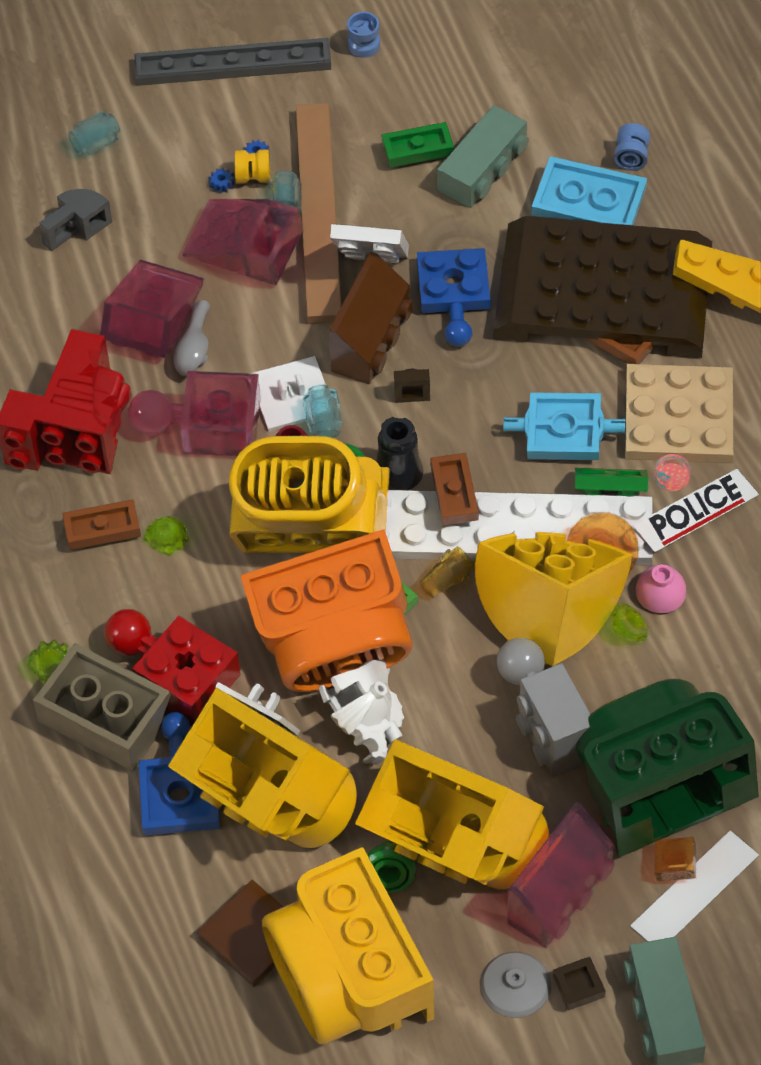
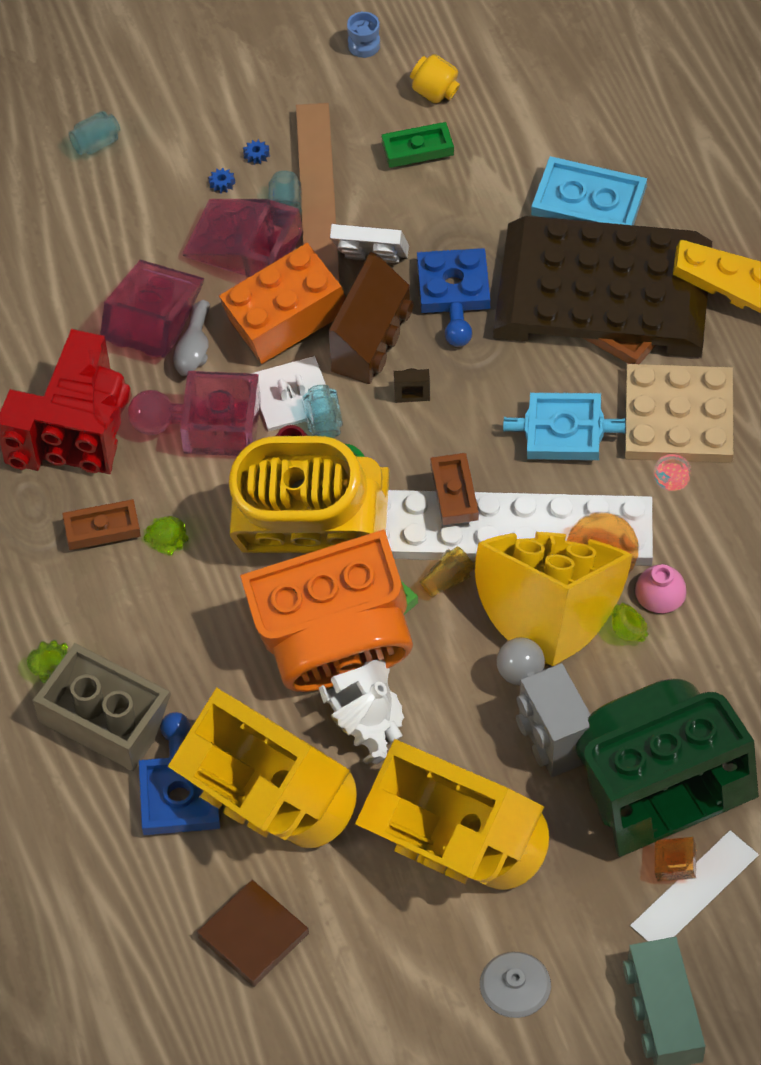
(78, 212): dark grey brick -> none
(179, 660): red brick -> none
(232, 61): dark grey tile -> none
(260, 166): yellow wheel -> none
(267, 711): white piece -> none
(283, 302): none -> orange brick
(347, 952): yellow brick -> none
(392, 868): green brick -> none
(400, 453): black plant -> none
(435, 78): none -> yellow head
(482, 156): sand green brick -> none
(560, 877): clear pink slope -> none
(579, 983): dark brown plate -> none
(625, 481): green plate -> none
(632, 147): medium blue wheel -> none
(695, 510): sticker -> none

